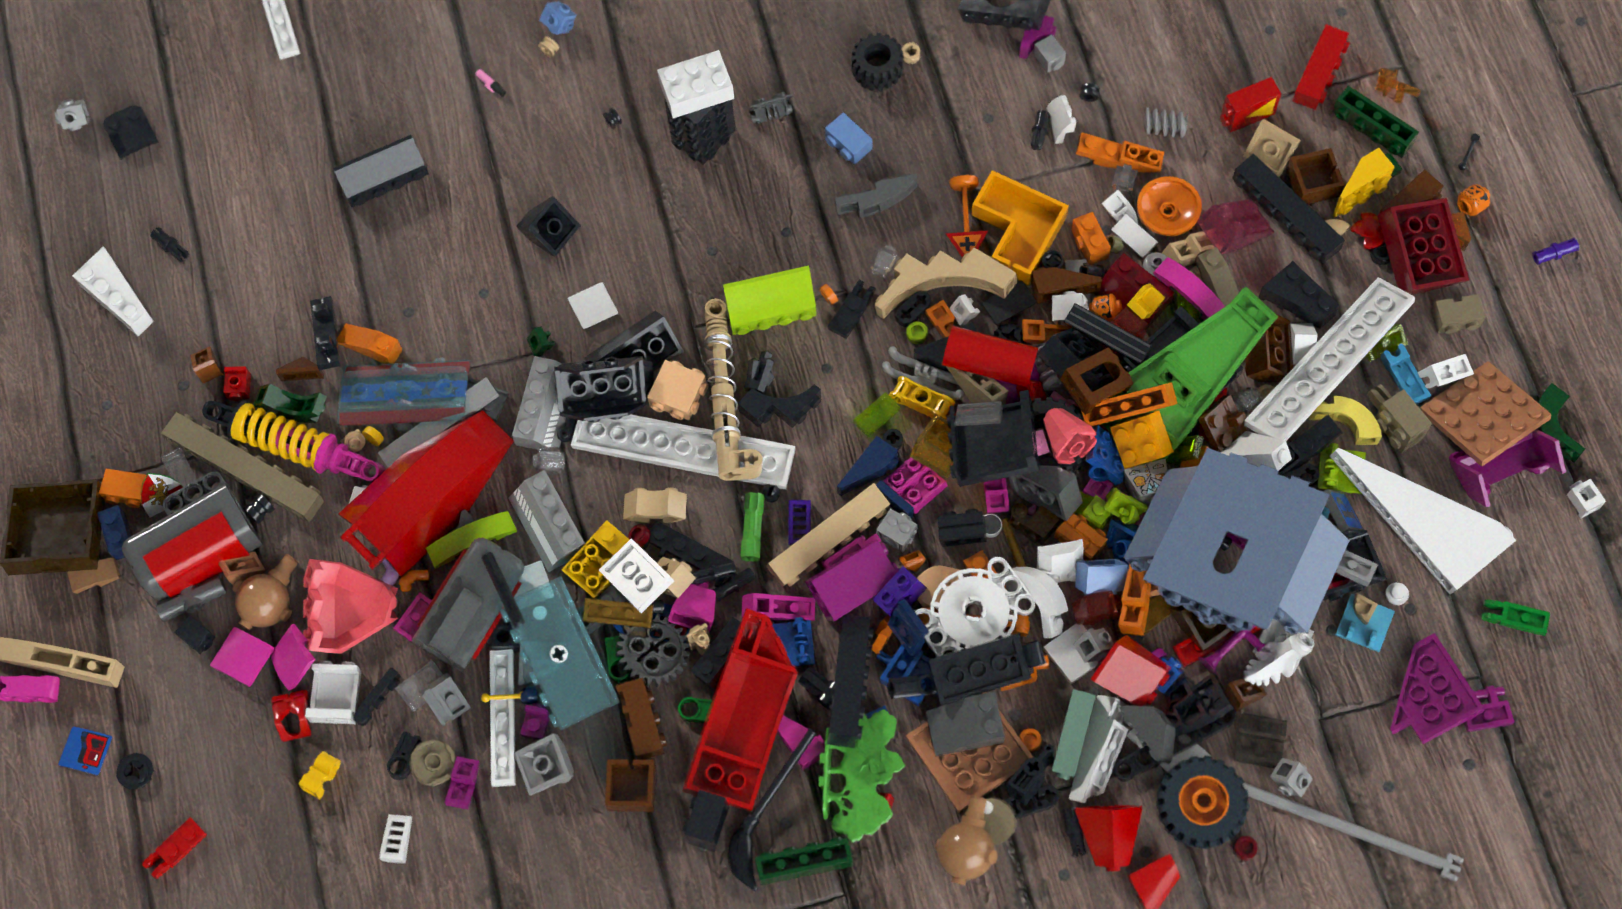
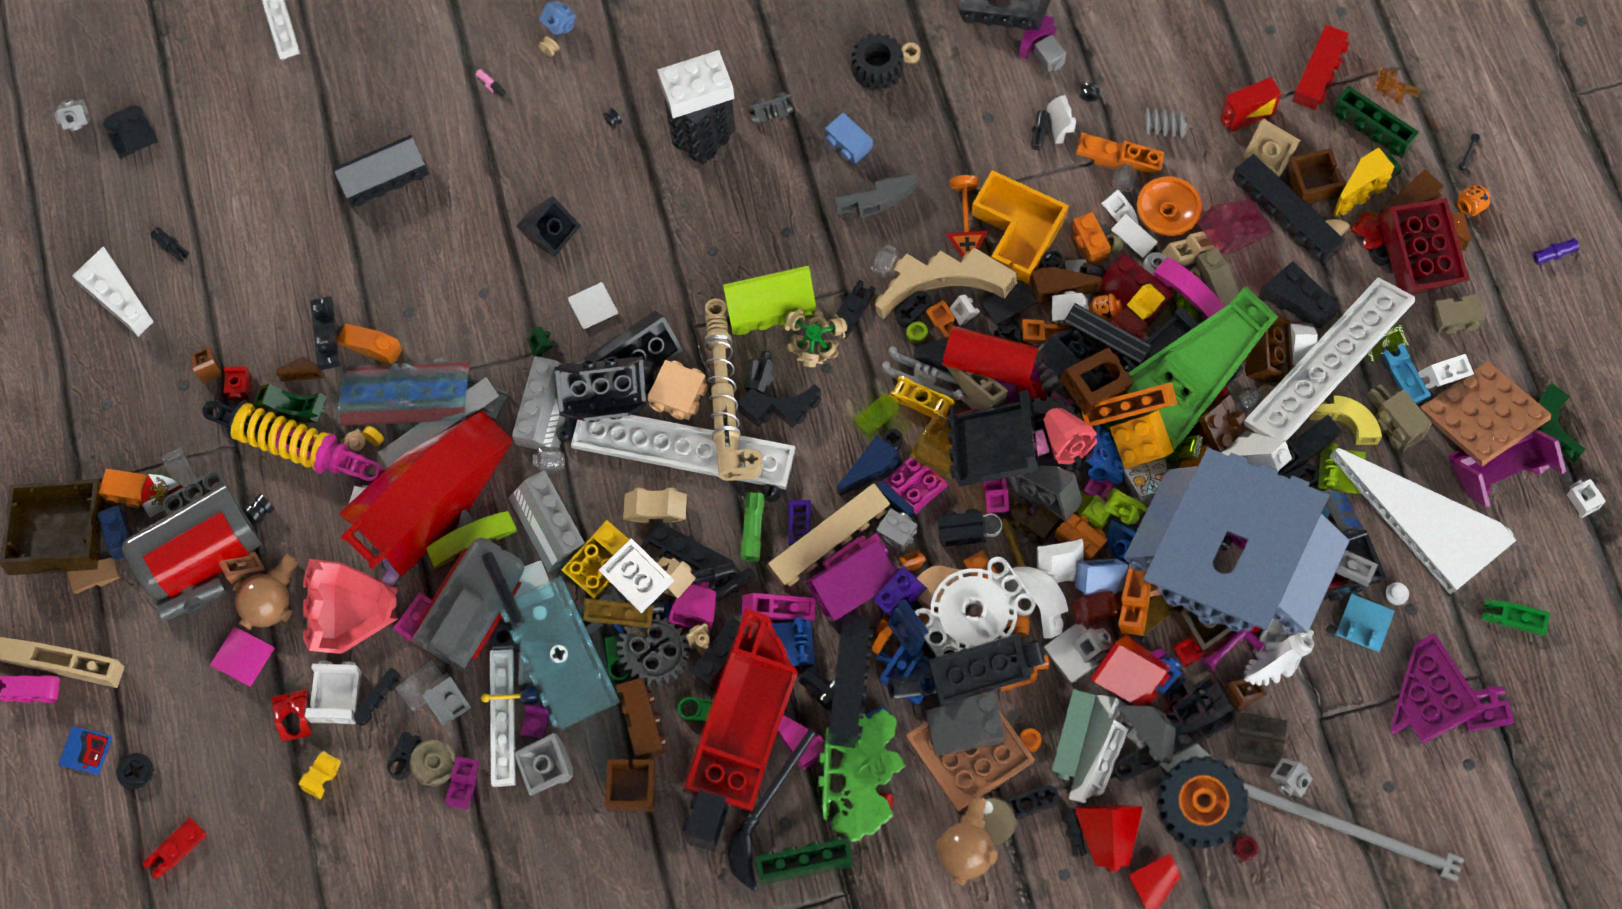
(195, 635): black brick -> none
(243, 467): dark tan brick -> none
(291, 657): dark pink slope -> none
(400, 857): white slope -> none
(412, 576): orange arm -> none
(639, 534): dark red tile -> none
(814, 328): none -> tan plant
(828, 294): orange tile -> none
(979, 413): clear tile -> none
(1030, 776): black piece -> none
(1364, 608): tan tile -> none

